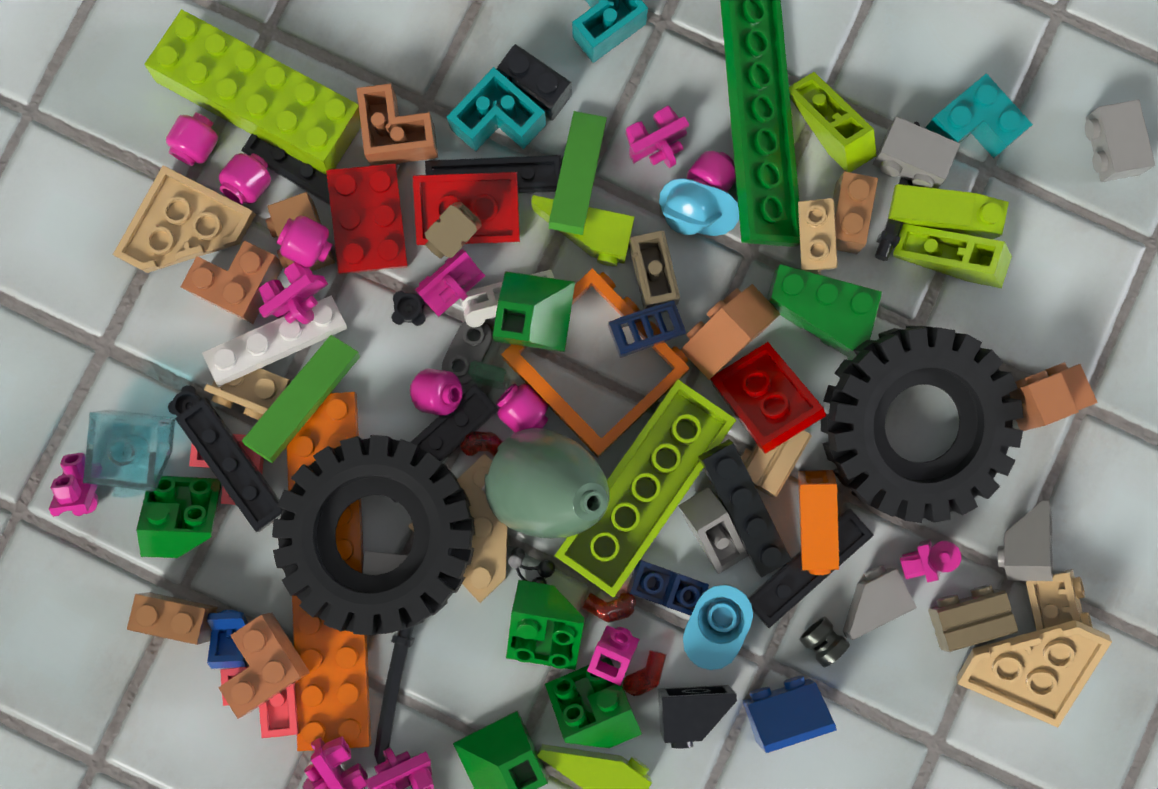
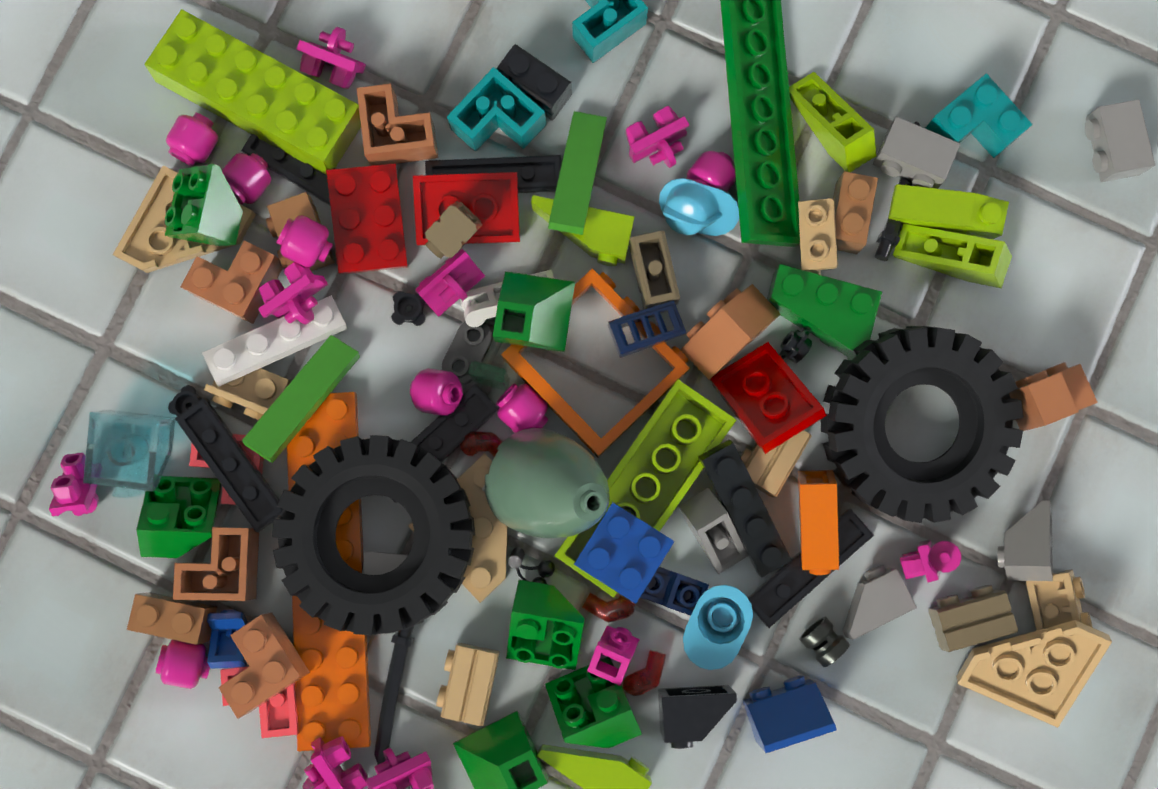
(182, 664): none -> dark pink head
(203, 207): none -> green slope
(230, 573): none -> nougat brick
(316, 55): none -> dark pink hips
(469, 683): none -> tan brick
(624, 553): none -> blue plate
(795, 345): none -> black plate

